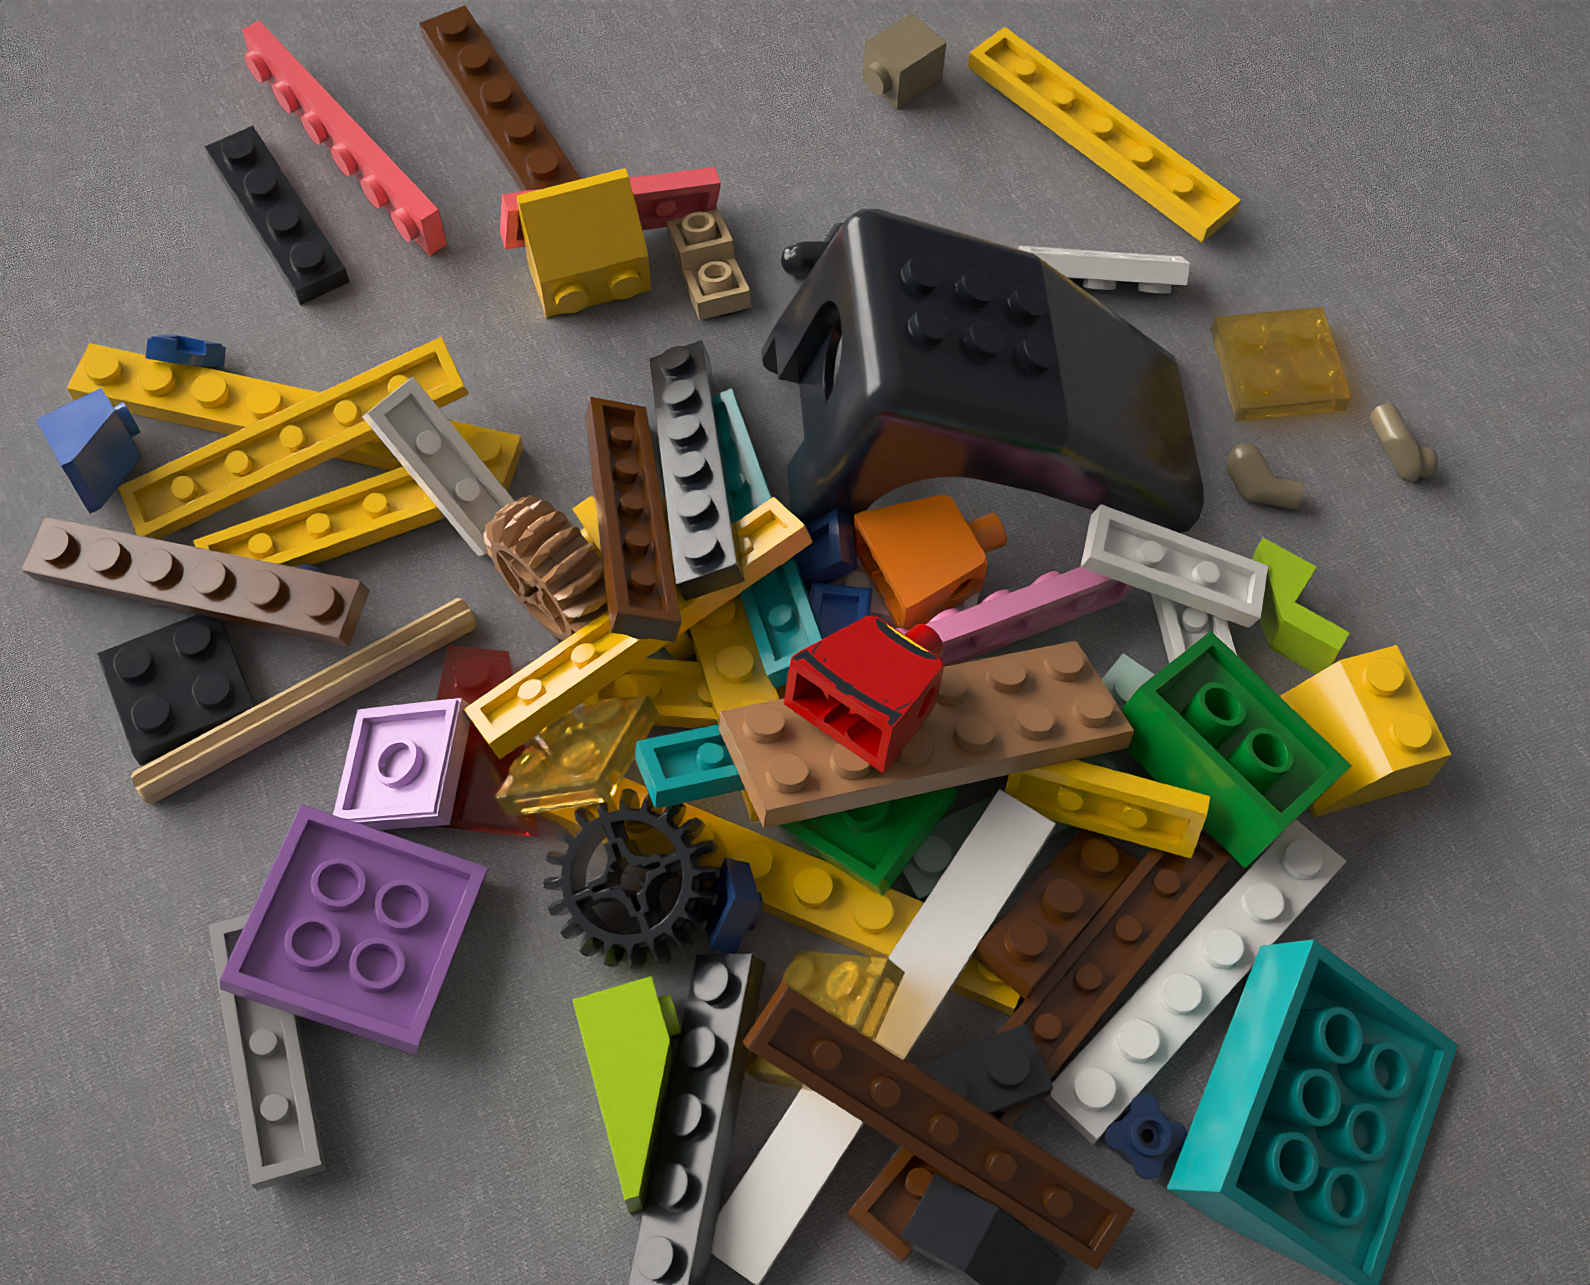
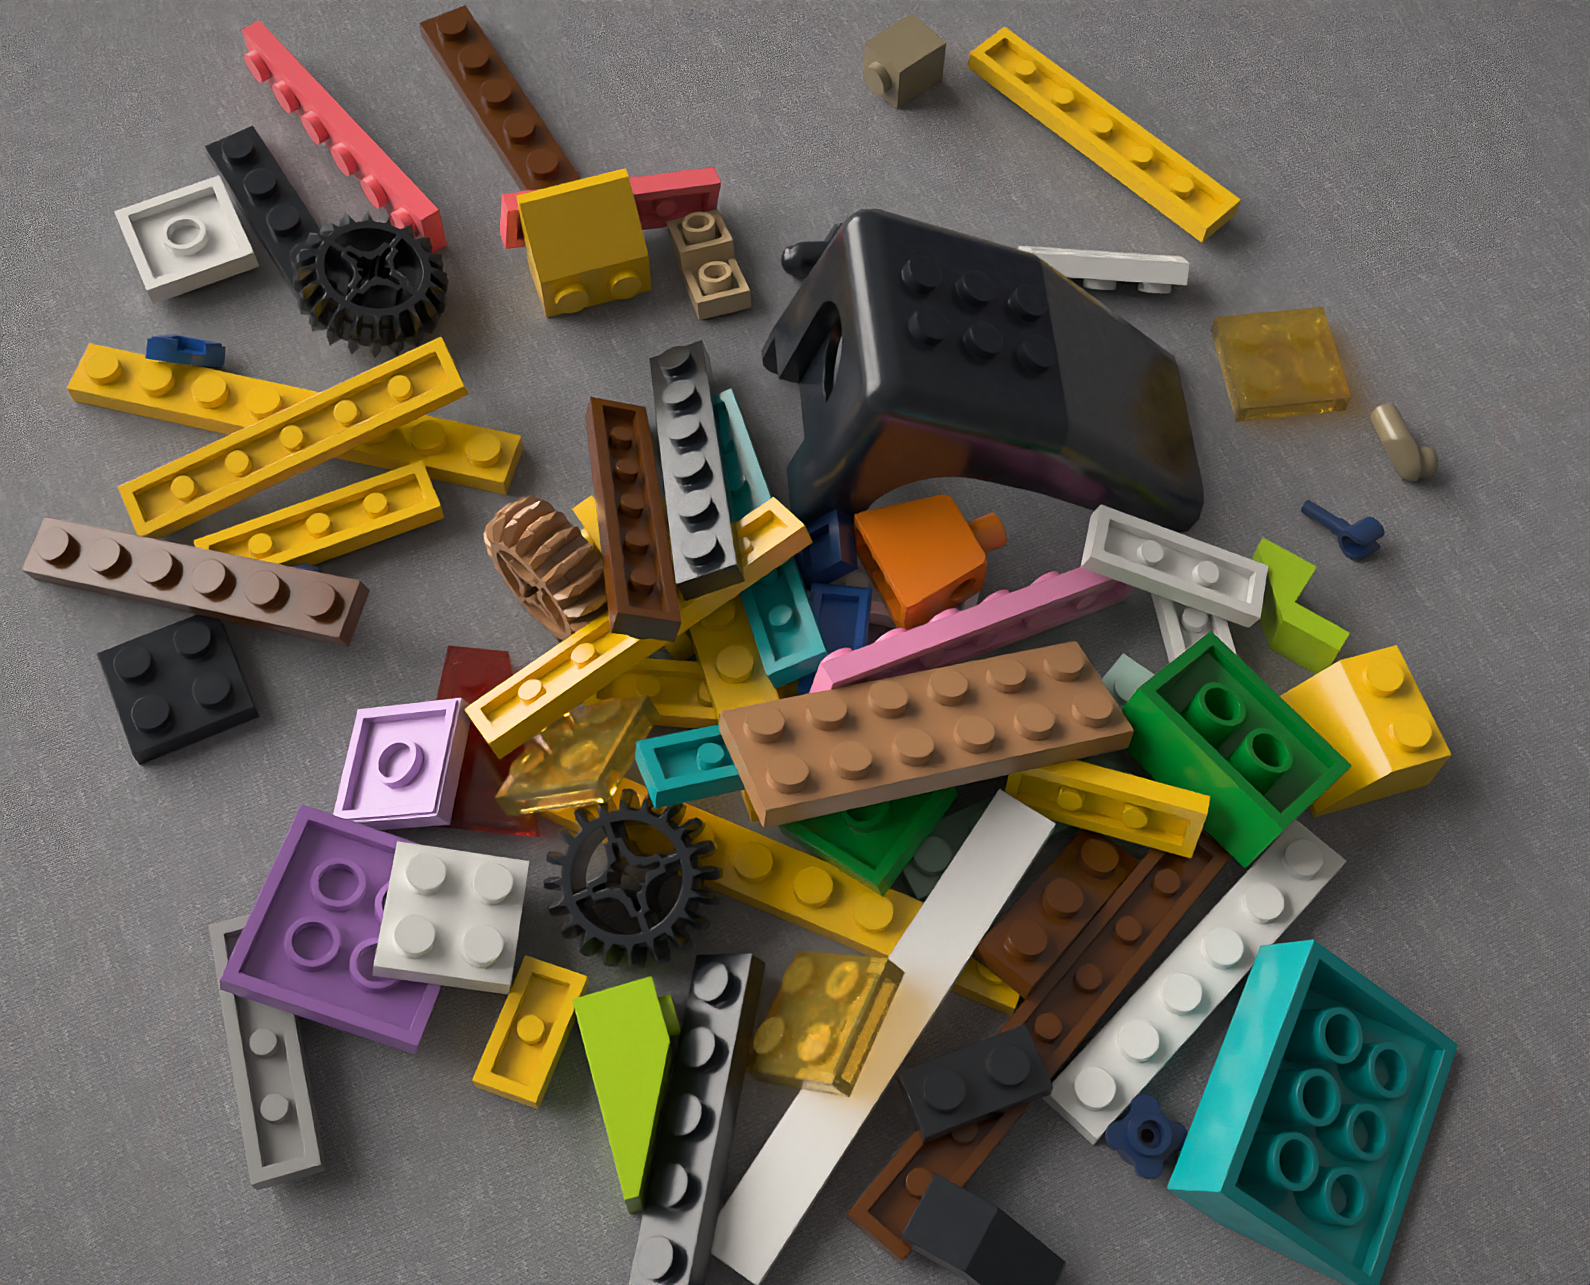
(93, 445): blue slope -> none
(186, 239): none -> white plate
(302, 701): tan axle -> none
(364, 265): none -> black gear
(439, 461): white plate -> none
(451, 918): none -> white plate
(530, 1032): none -> yellow plate
(738, 907): dark blue plate -> none
(868, 686): red torso -> none
(938, 1124): reddish brown plate -> none
(1257, 482): dark tan arm -> none
(1355, 539): none -> dark blue hand

